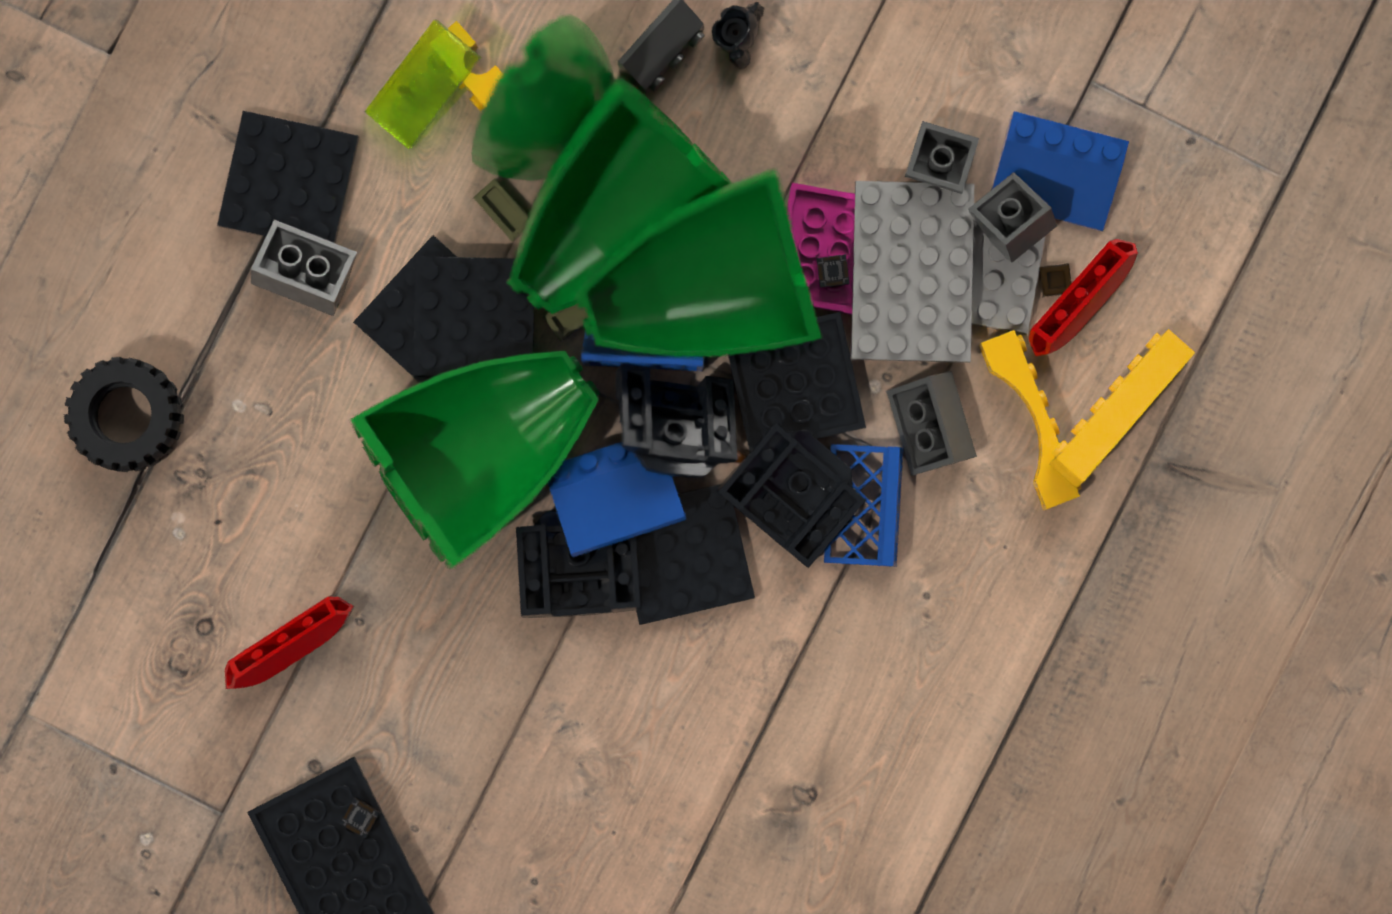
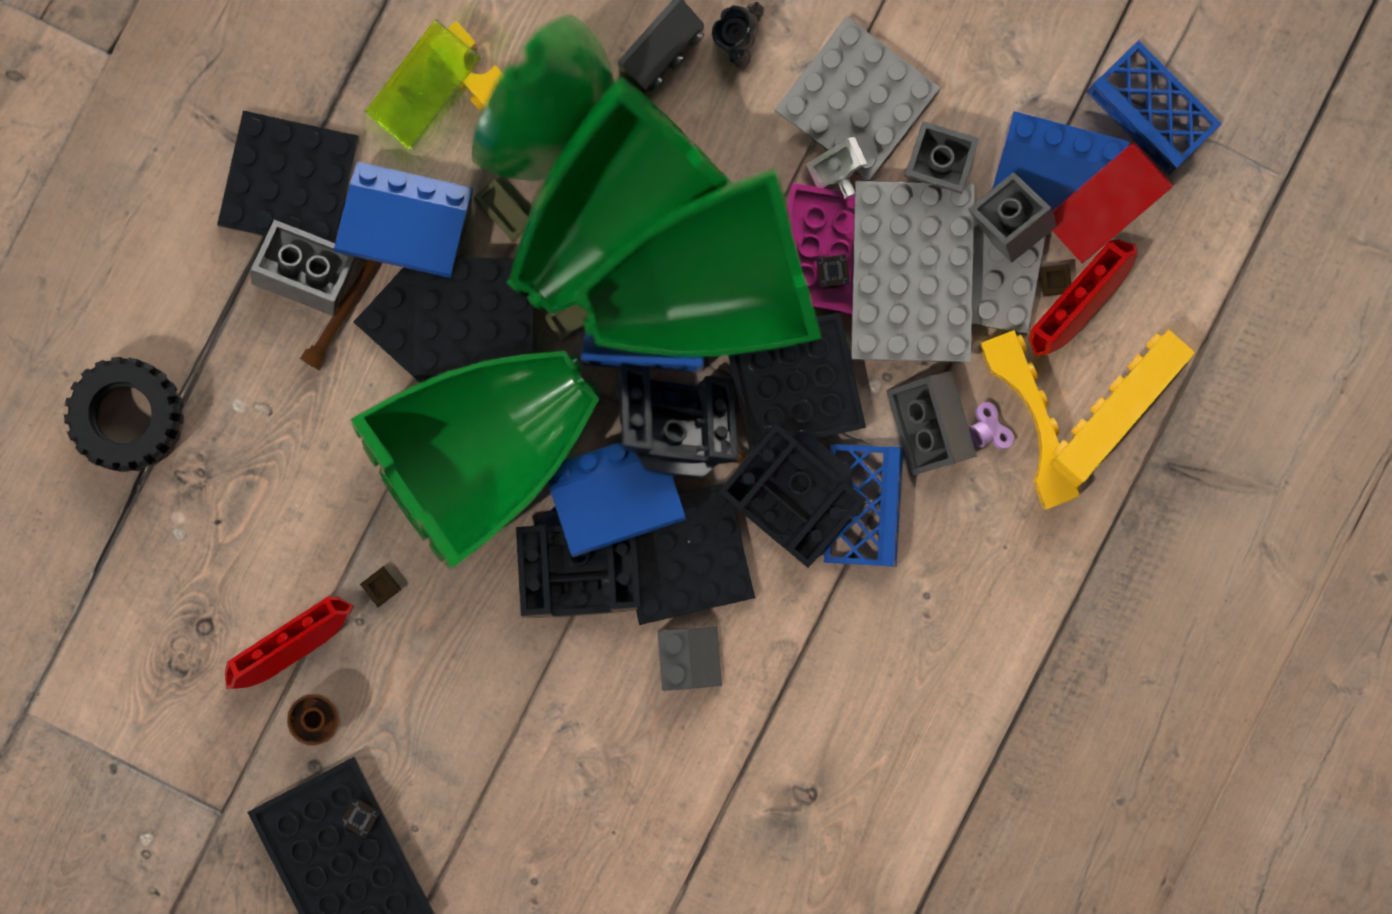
(297, 719): none -> reddish brown piece
(315, 354): none -> reddish brown piece
(381, 586): none -> dark brown tile
(404, 219): none -> blue slope
(689, 658): none -> dark grey slope
(837, 166): none -> white plate
(857, 92): none -> light grey plate
(989, 429): none -> lavender piece
(1109, 202): none -> red tile
(1138, 126): none -> blue fence

